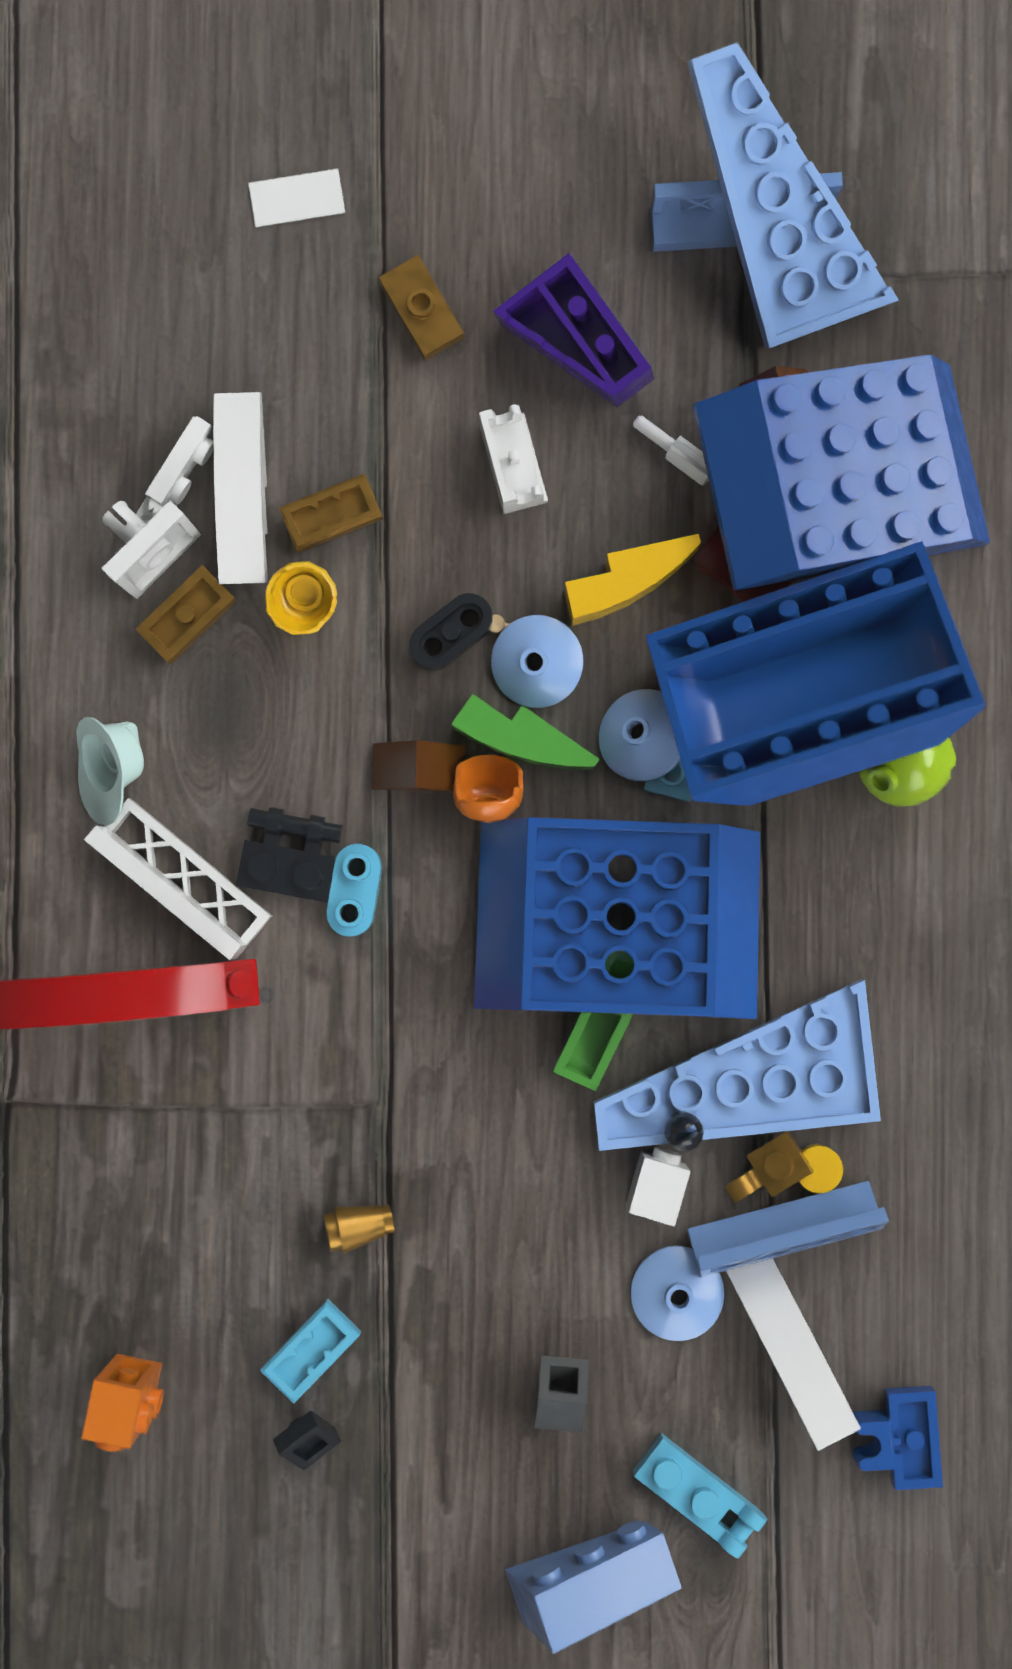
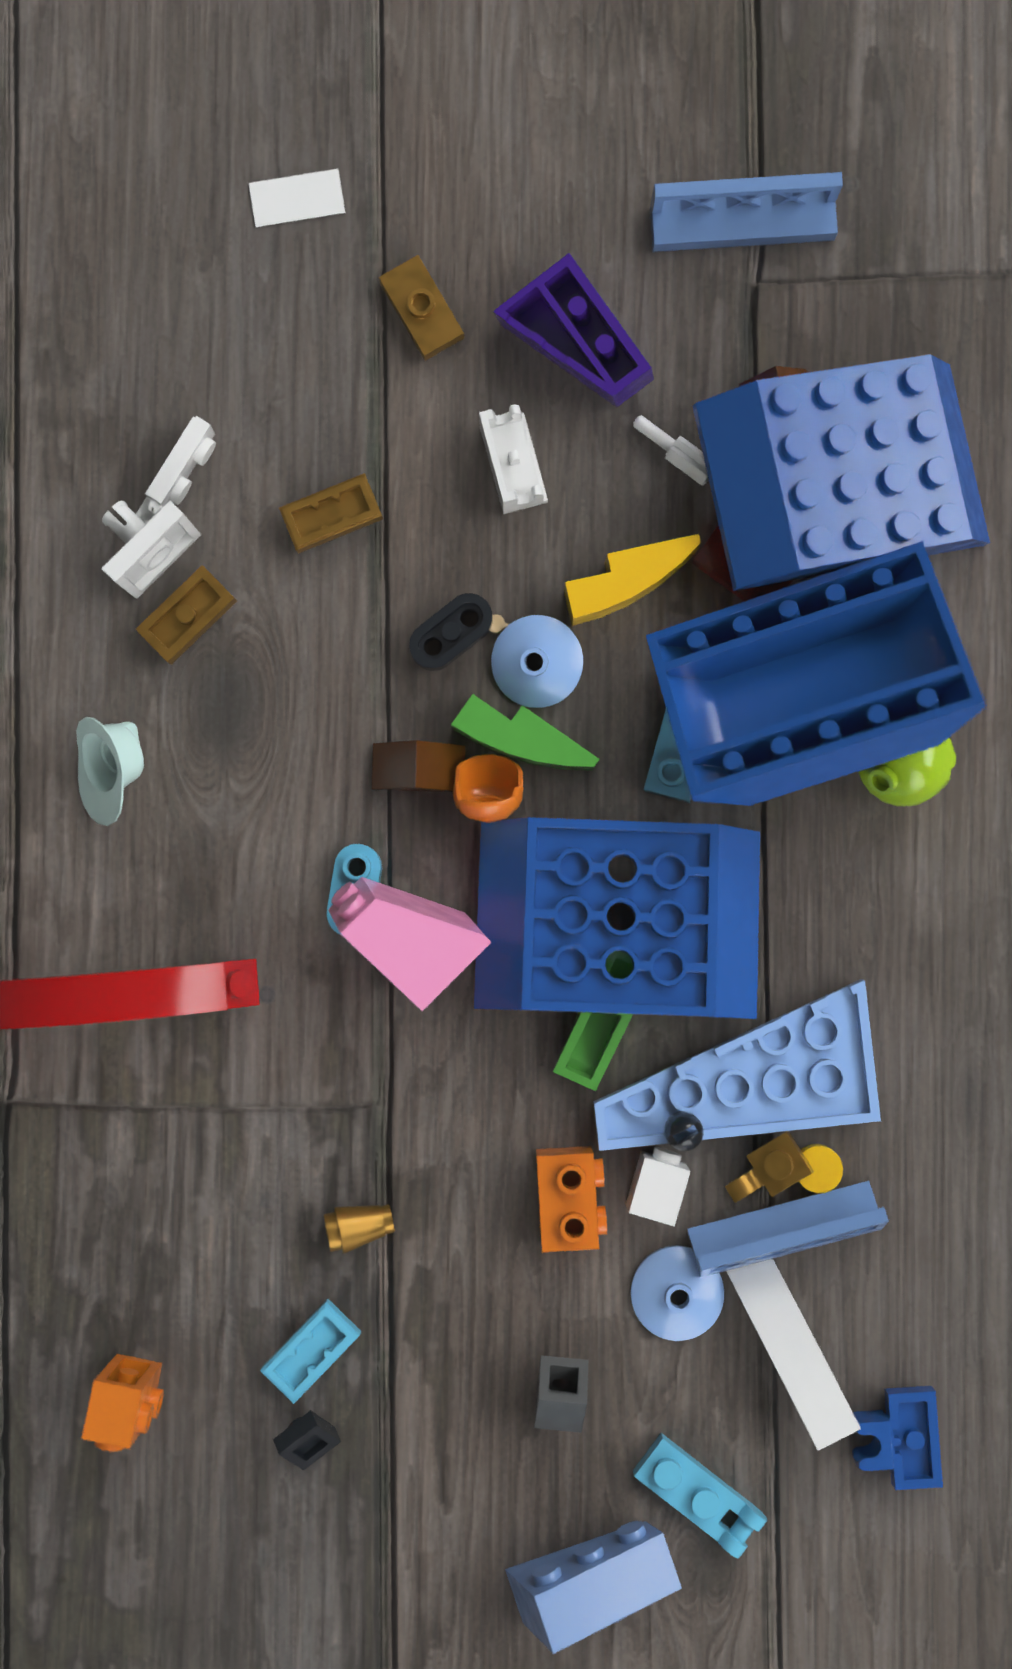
(167, 892): white fence -> none
(240, 488): white slope -> none
(285, 869): black plate -> none
(300, 597): yellow hair -> none
(407, 936): none -> bright pink slope
(568, 1199): none -> orange brick
(650, 754): light blue dish -> none
(786, 223): light blue wing -> none

